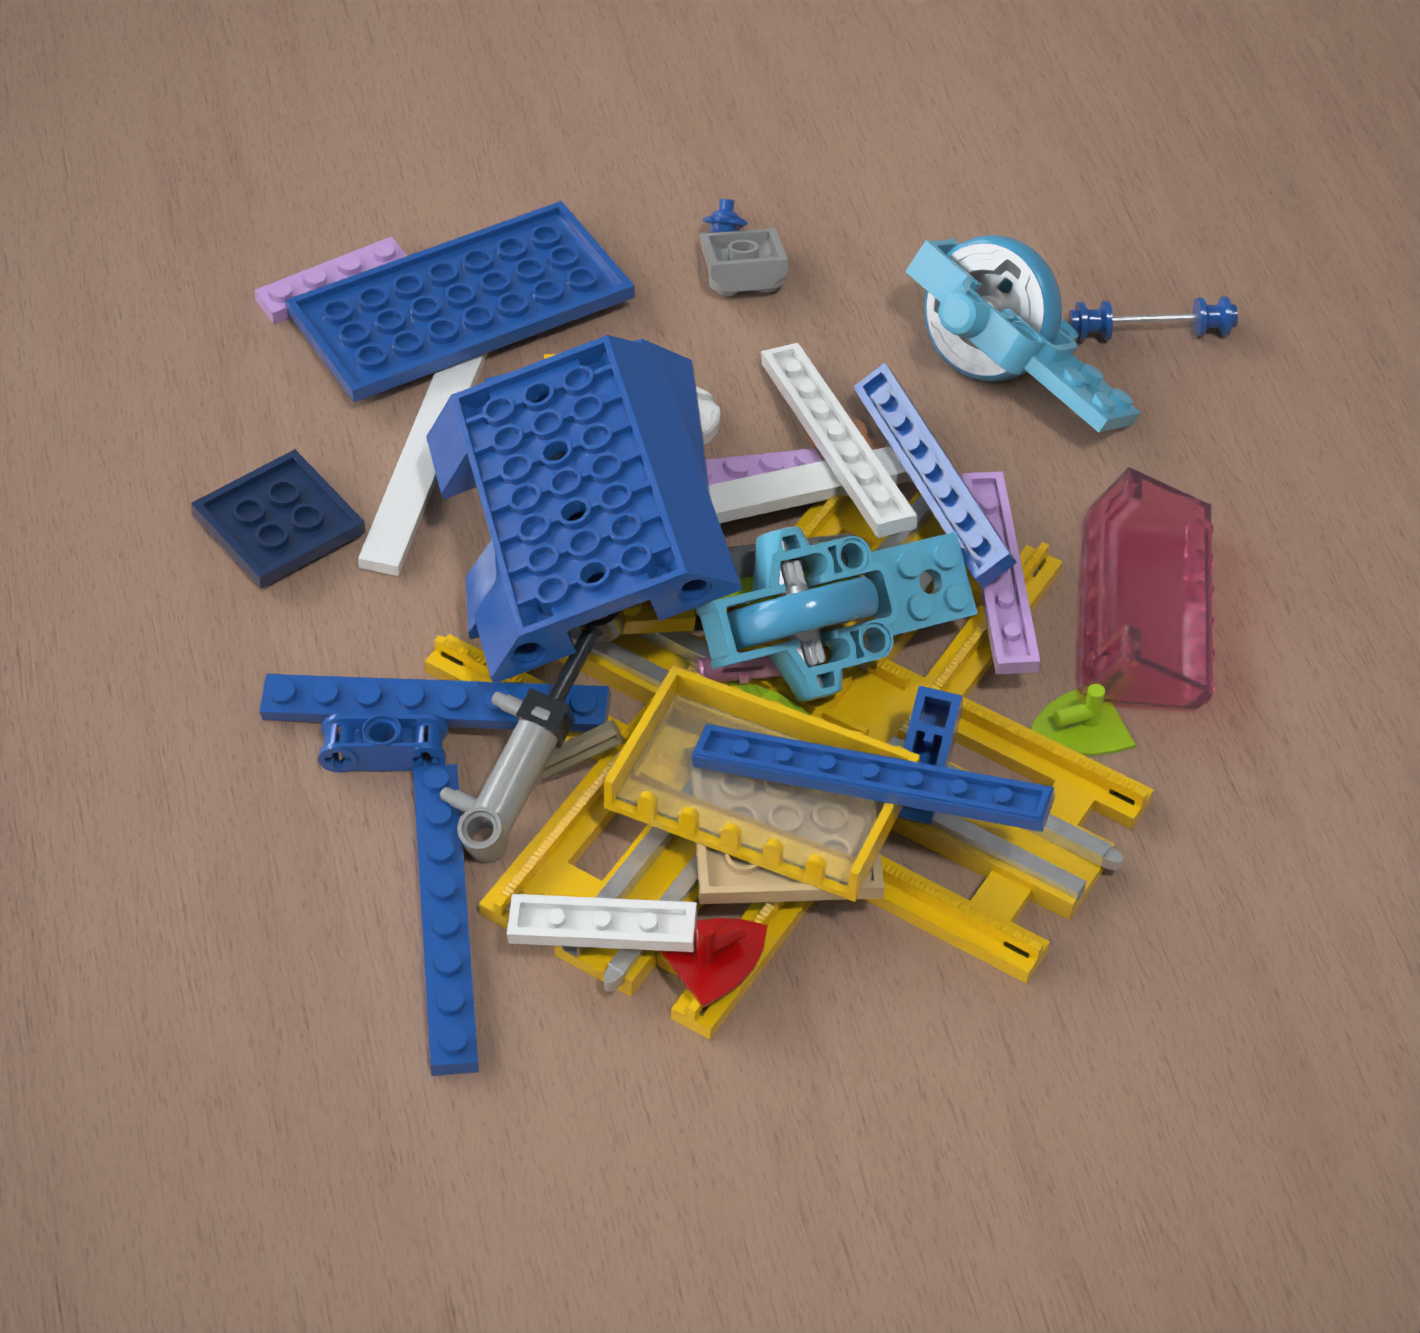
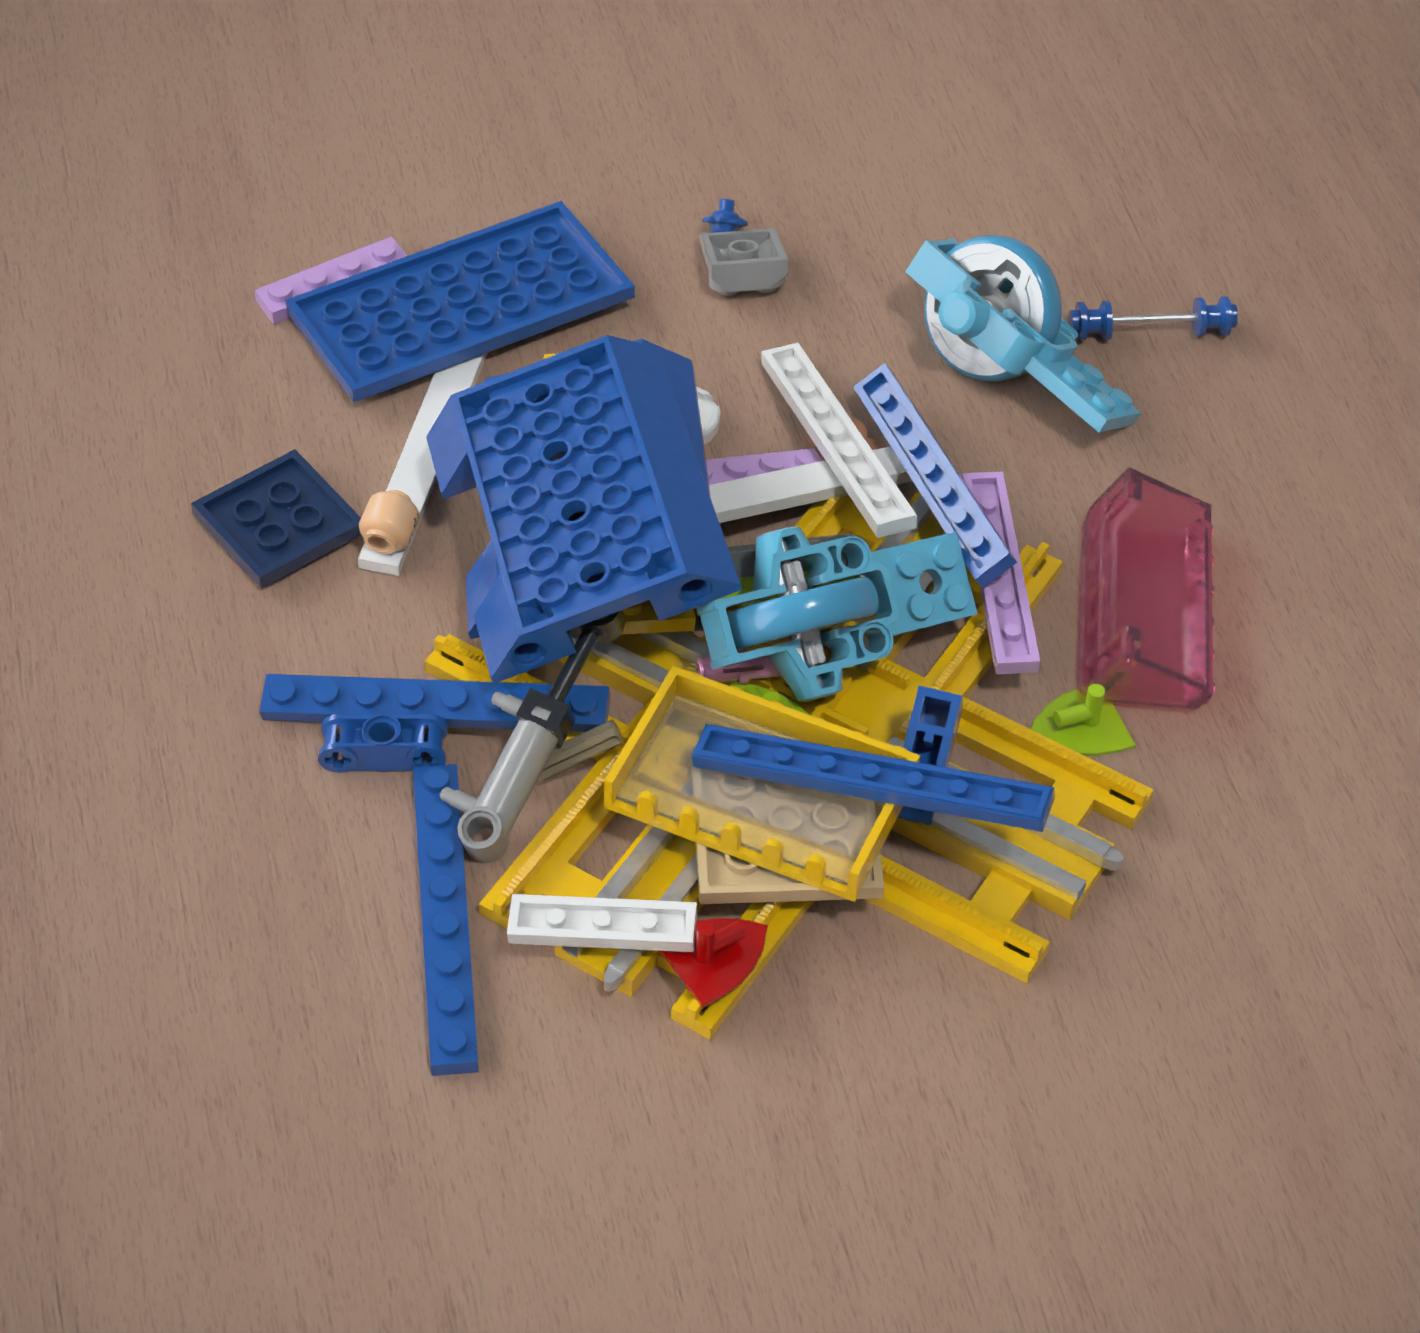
(388, 521): none -> light nougat head

